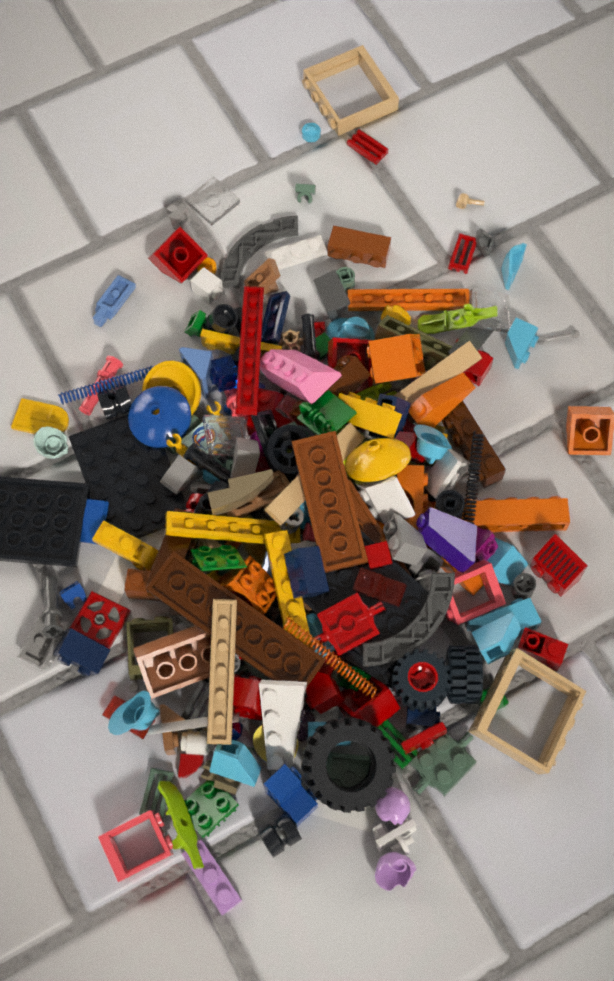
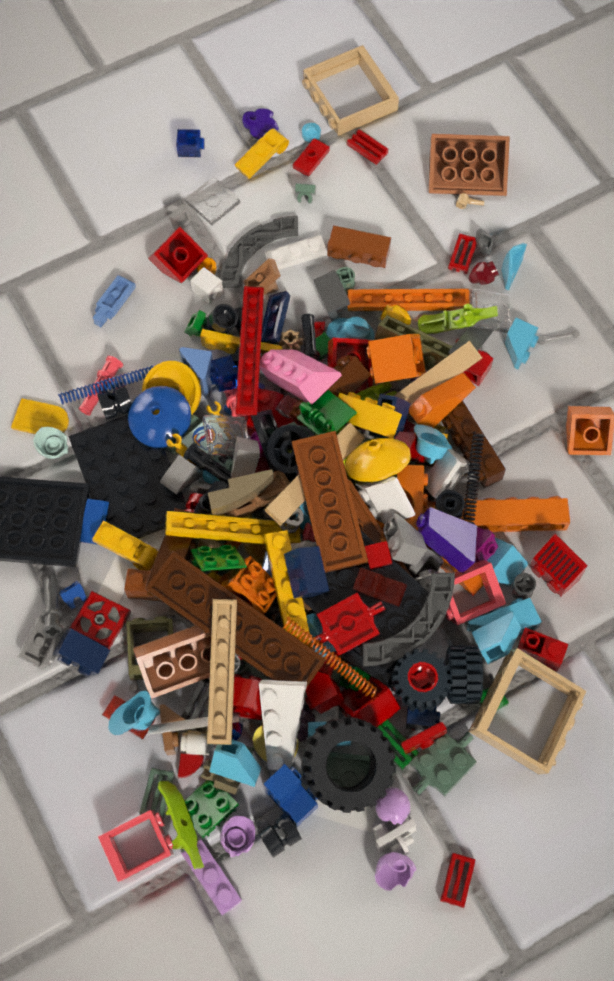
(189, 143): none -> clear blue brick
(237, 835): none -> lavender hair
(260, 123): none -> dark purple plate
(261, 152): none -> yellow plate
(311, 157): none -> red plate
(452, 901): none -> red tile
(468, 164): none -> nougat slope
(483, 273): none -> dark red rock

